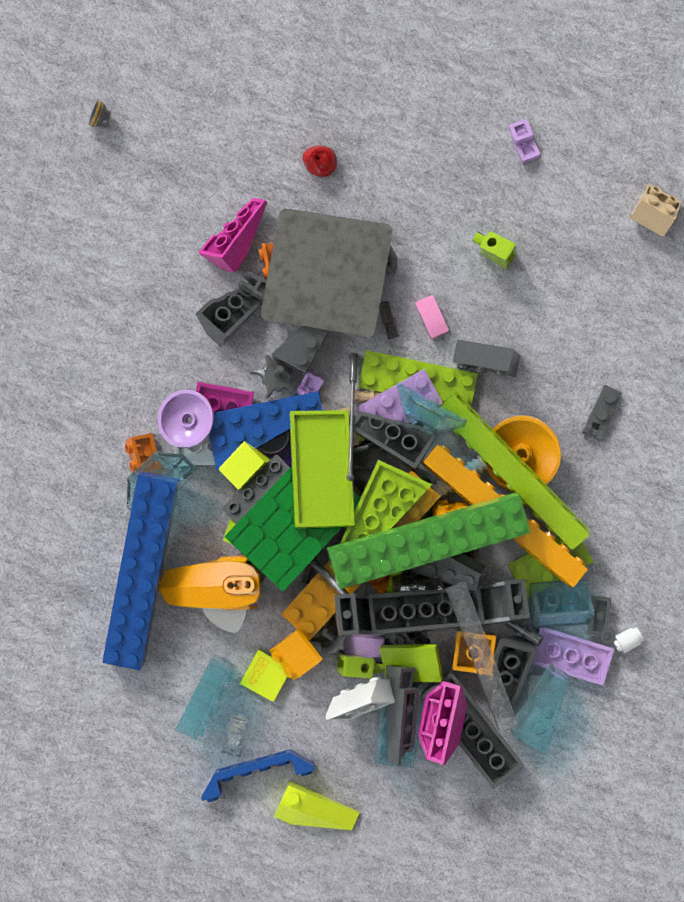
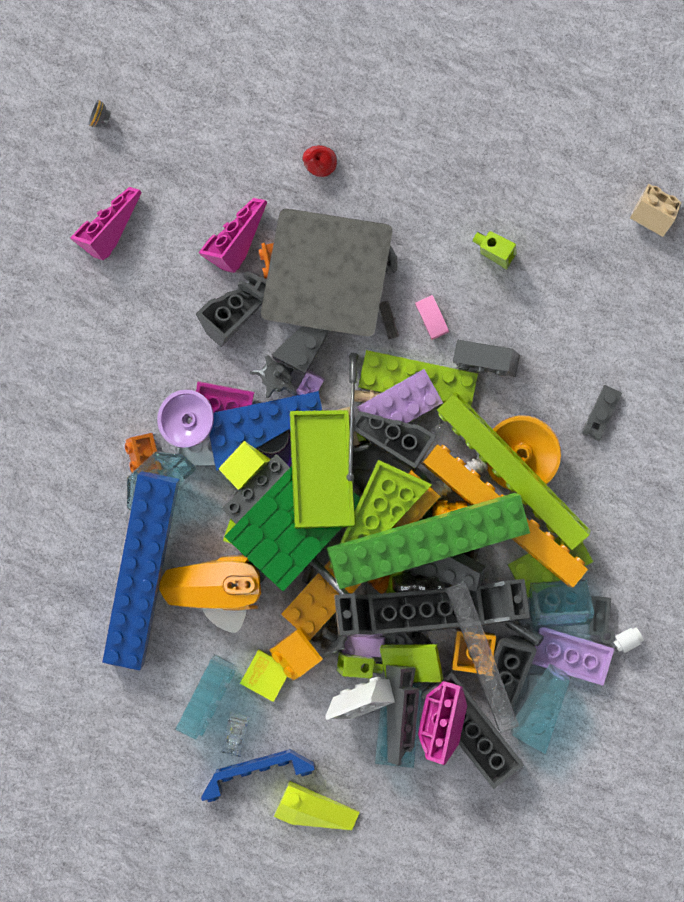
(104, 231): none -> dark pink wedge
(427, 413): clear light blue wedge -> none
(523, 141): lavender slope -> none

